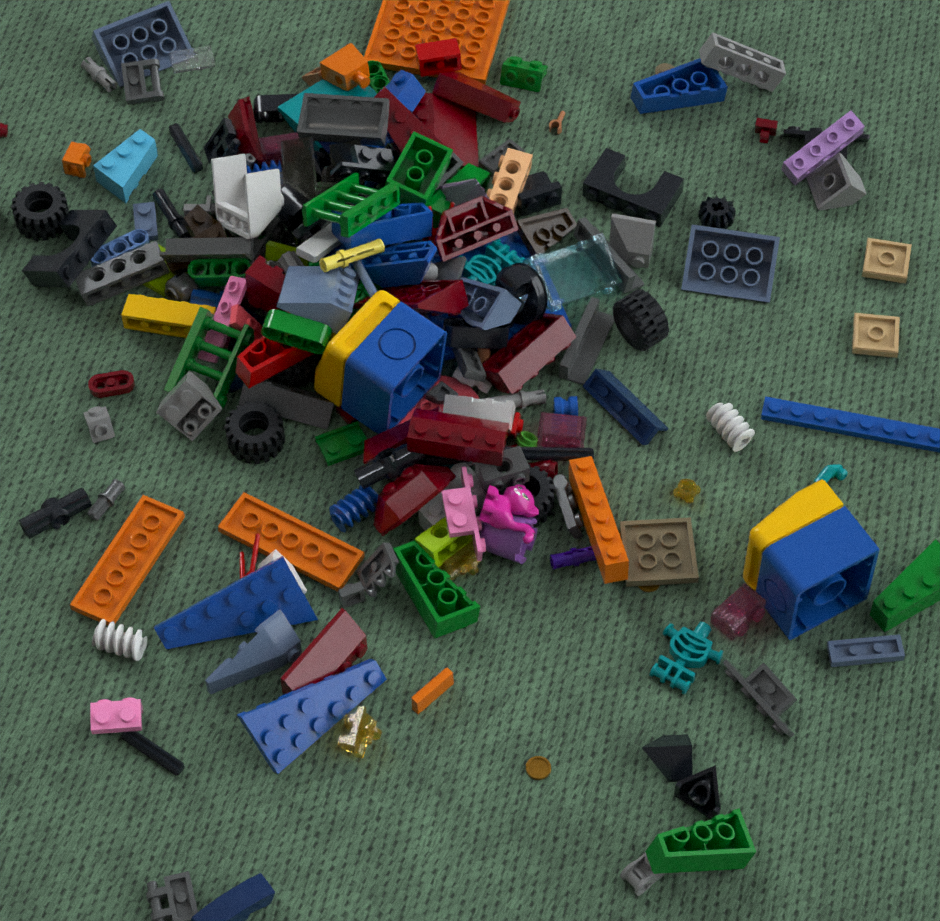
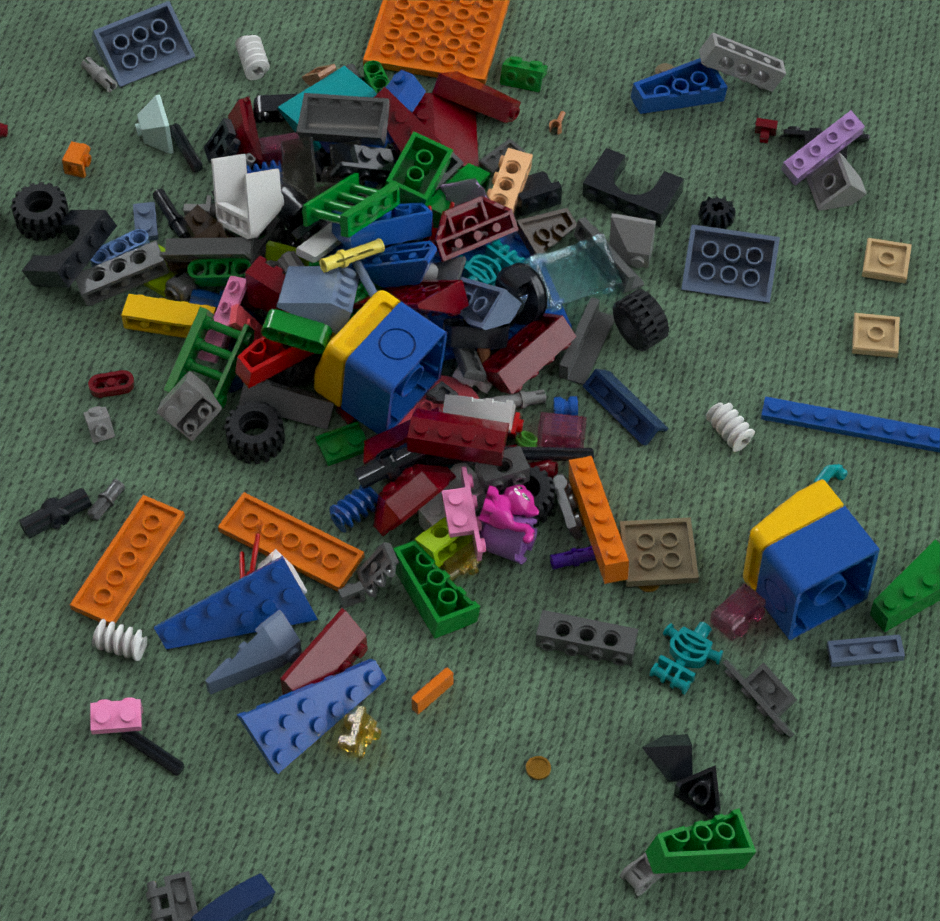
(126, 165): medium azure wedge -> none
(135, 81): dark grey plate -> none
(154, 126): none -> light aqua slope
(192, 59): clear plate -> none
(252, 56): none -> white piece
(346, 68): orange torso -> none
(438, 57): red brick -> none
(579, 628): none -> dark grey brick
(687, 484): clear yellow plate -> none

